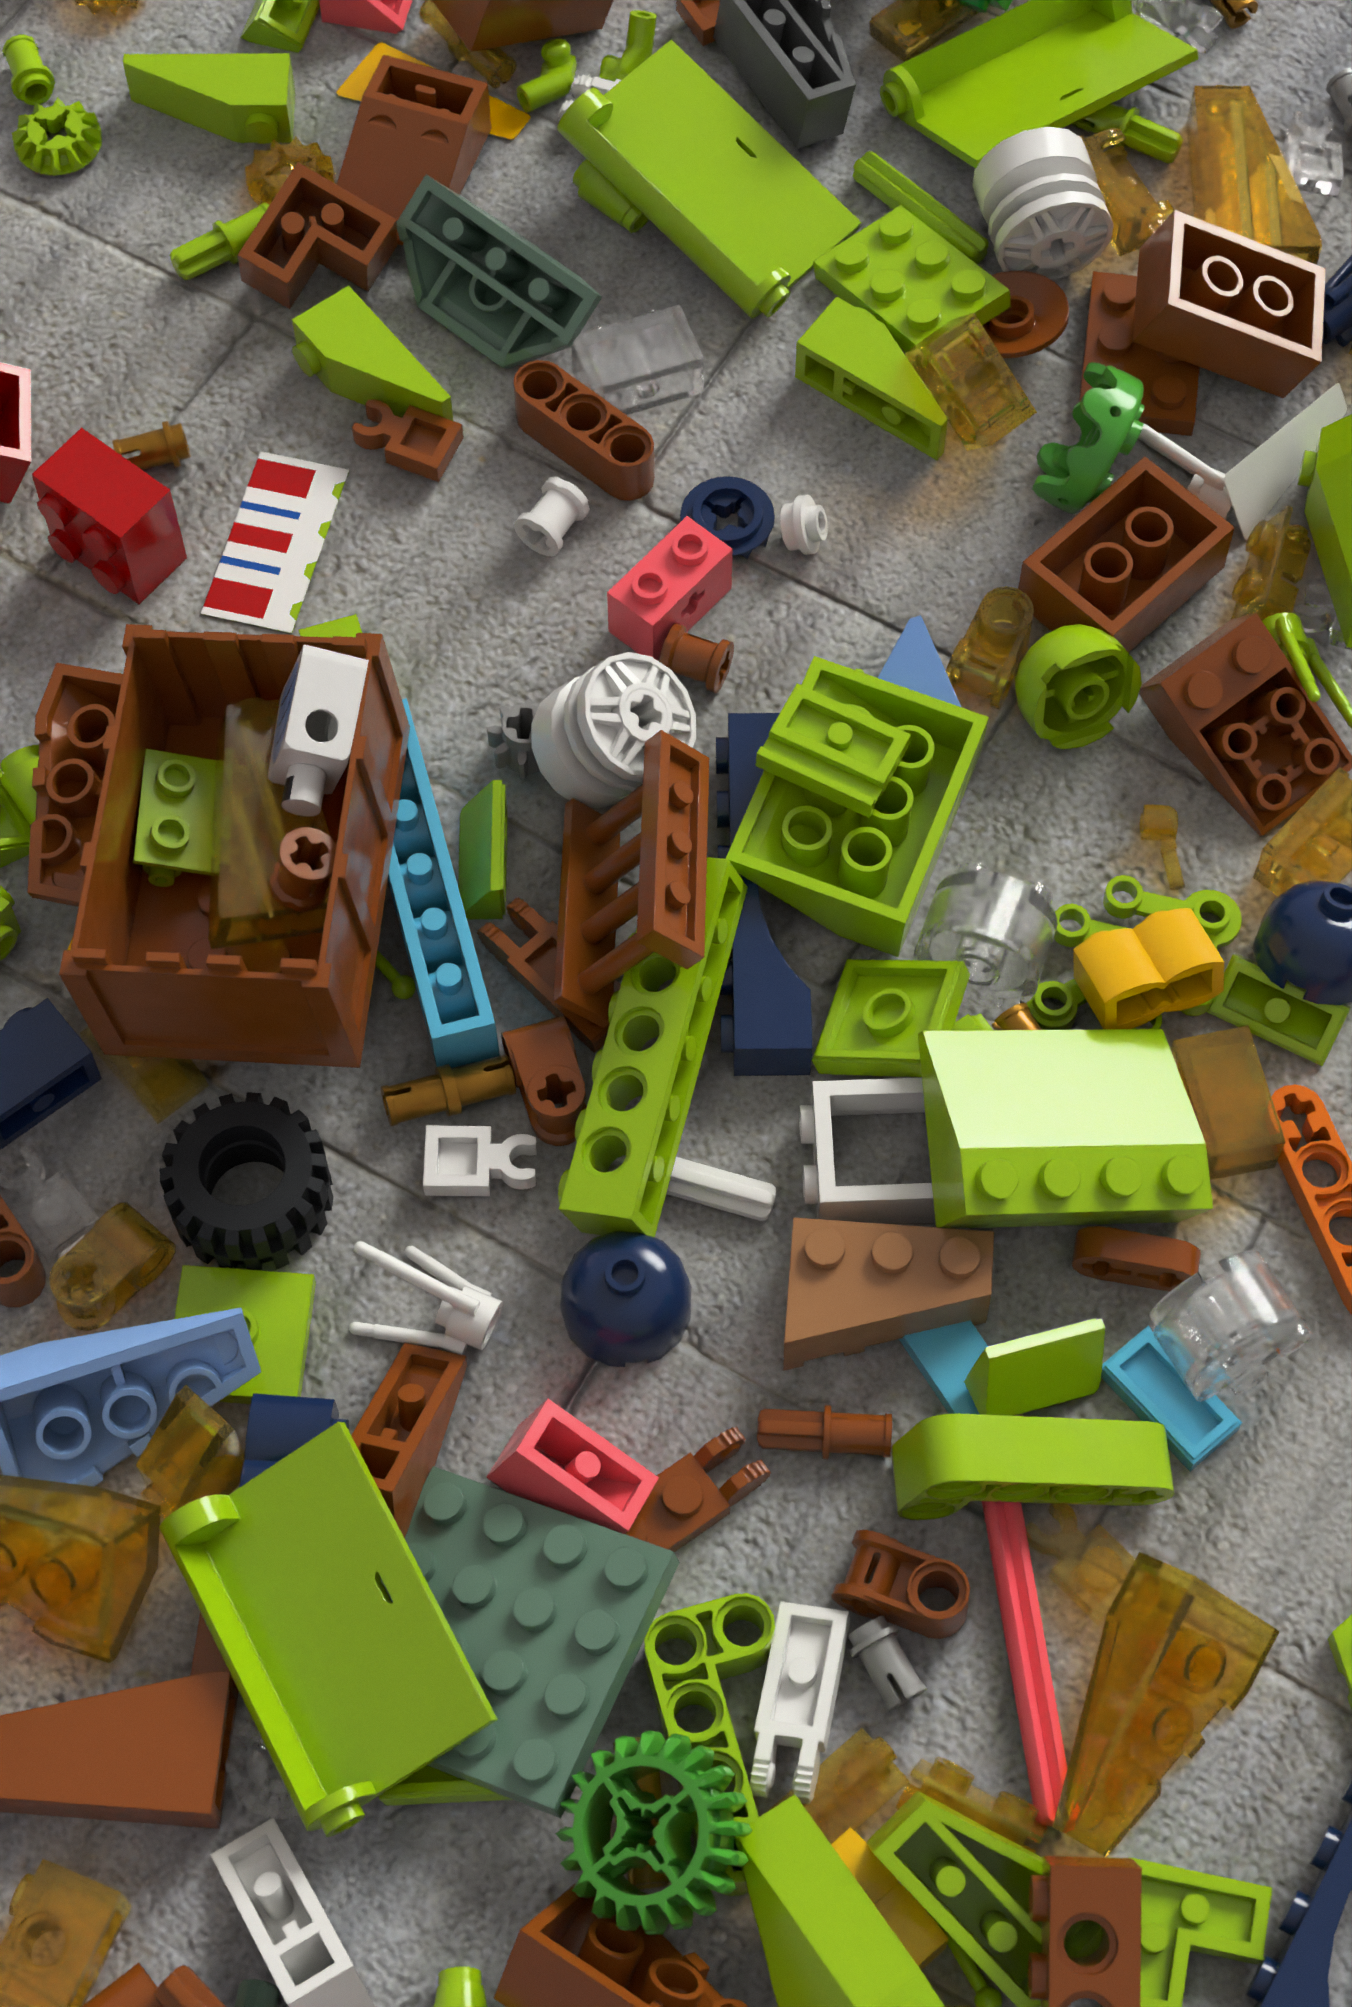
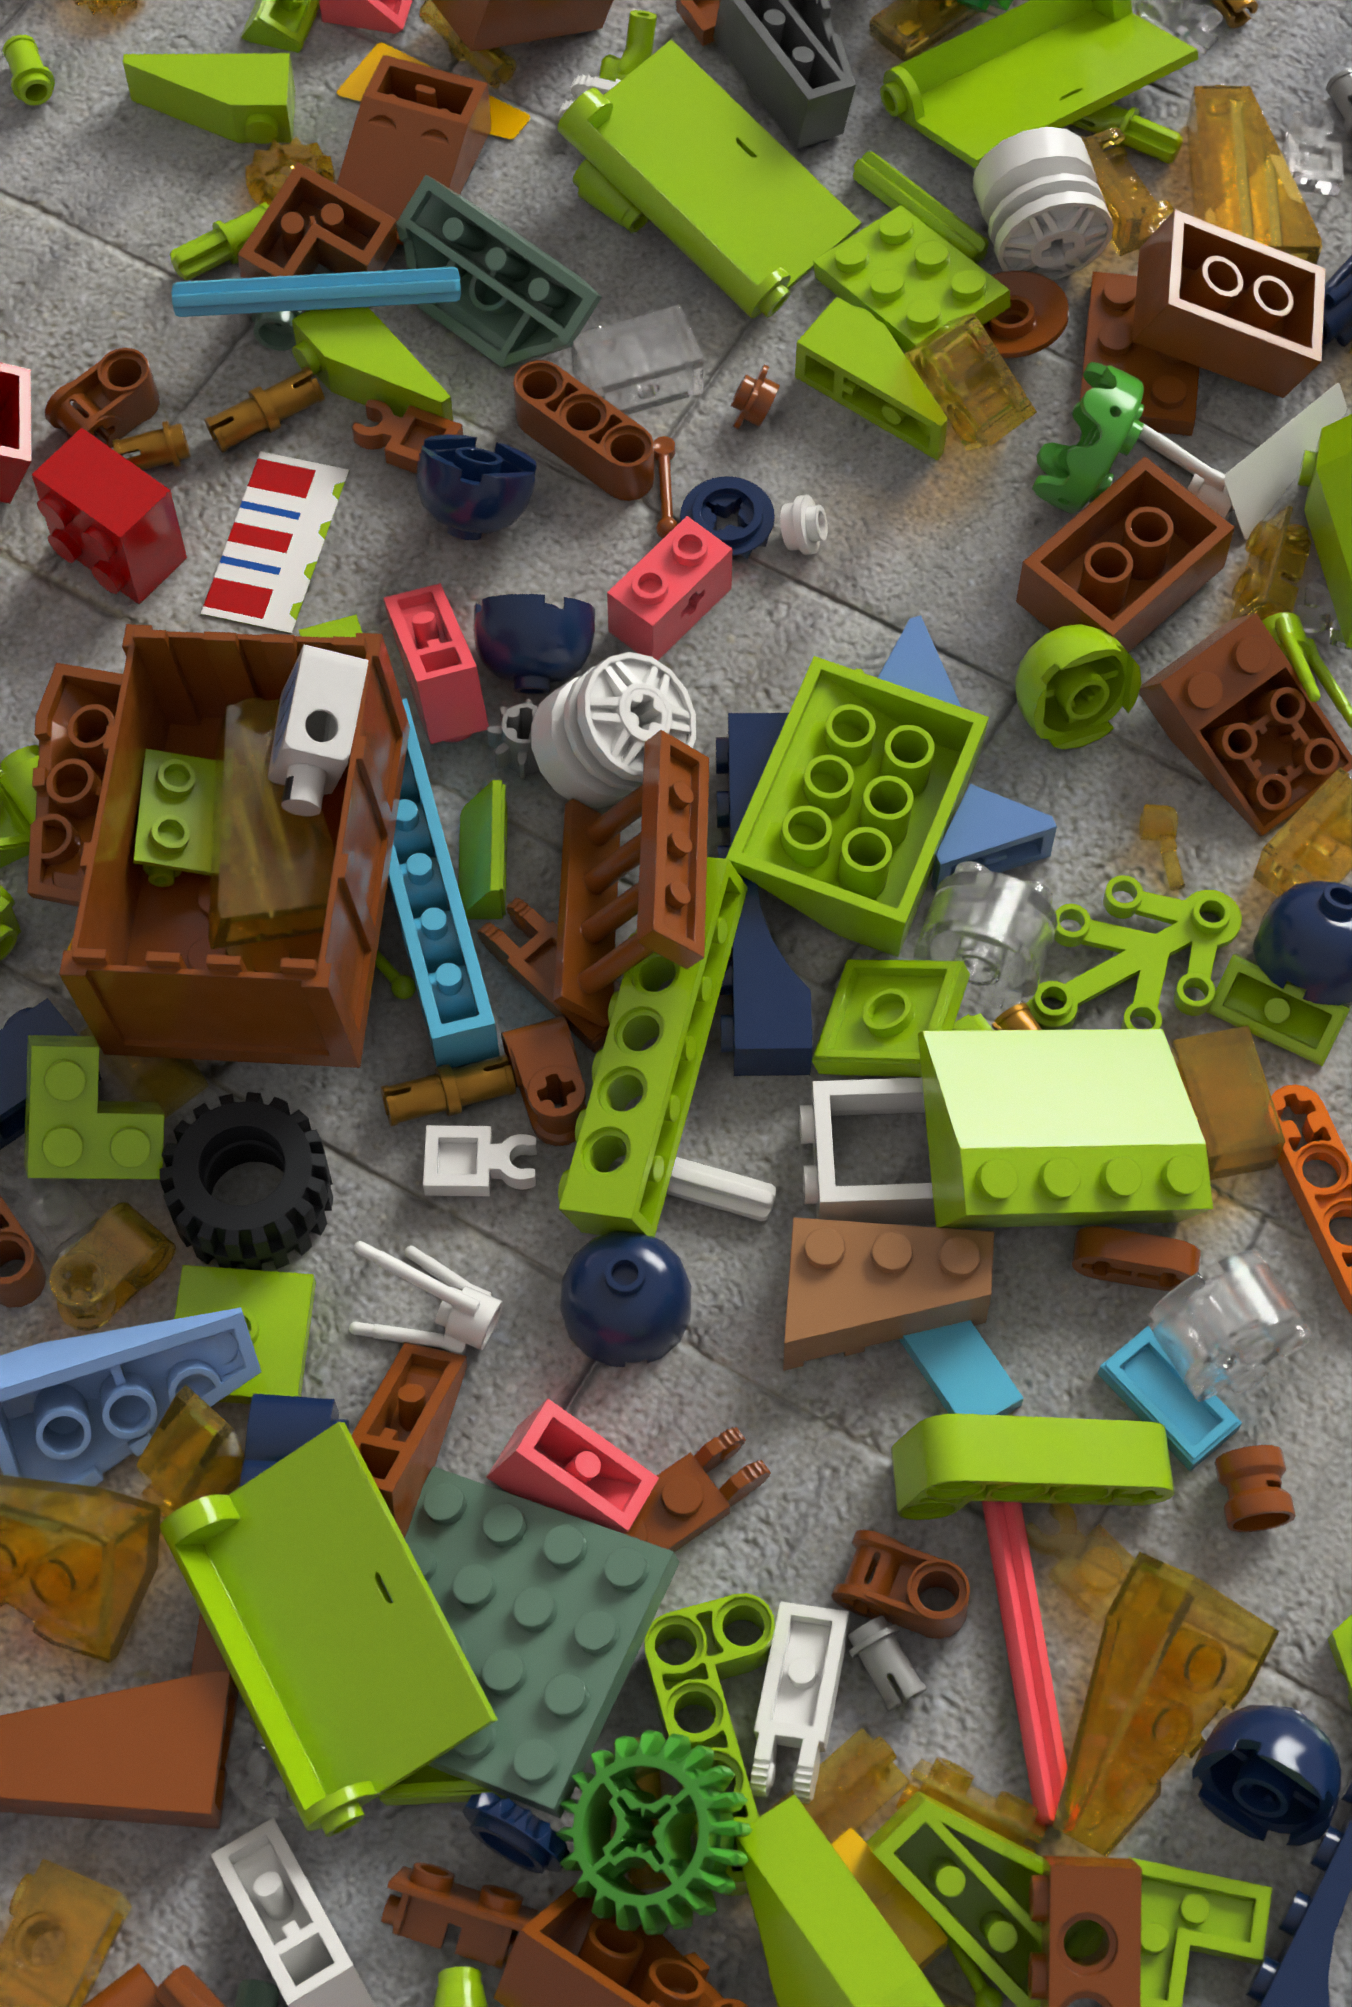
(61, 154): lime gear -> none
(75, 1133): none -> lime brick
(104, 400): none -> dark orange piece
(264, 409): none -> pearl gold pin
(275, 329): none -> sand green plate
(303, 870): dark orange bush -> none
(316, 292): none -> medium azure axle
(435, 1901): none -> dark orange hinge
(437, 664): none -> coral slope
(473, 487): none -> dark blue cylinder
(515, 1833): none -> dark blue gear
(533, 640): none -> dark blue cylinder
(552, 516): white bush -> none
(555, 78): lime arm -> none
(663, 452): none -> dark orange hinge
(697, 657): dark orange bush -> none
(754, 398): none -> dark orange plate
(825, 1432): dark orange axle -> none
(833, 750): lime plate -> none
(990, 655): clear yellow piece -> none
(994, 834): none -> medium blue slope
(1038, 1370): lime slope -> none
(1148, 969): yellow brick -> none
(1254, 1488): none -> dark orange wheel
(1270, 1773): none -> dark blue cylinder

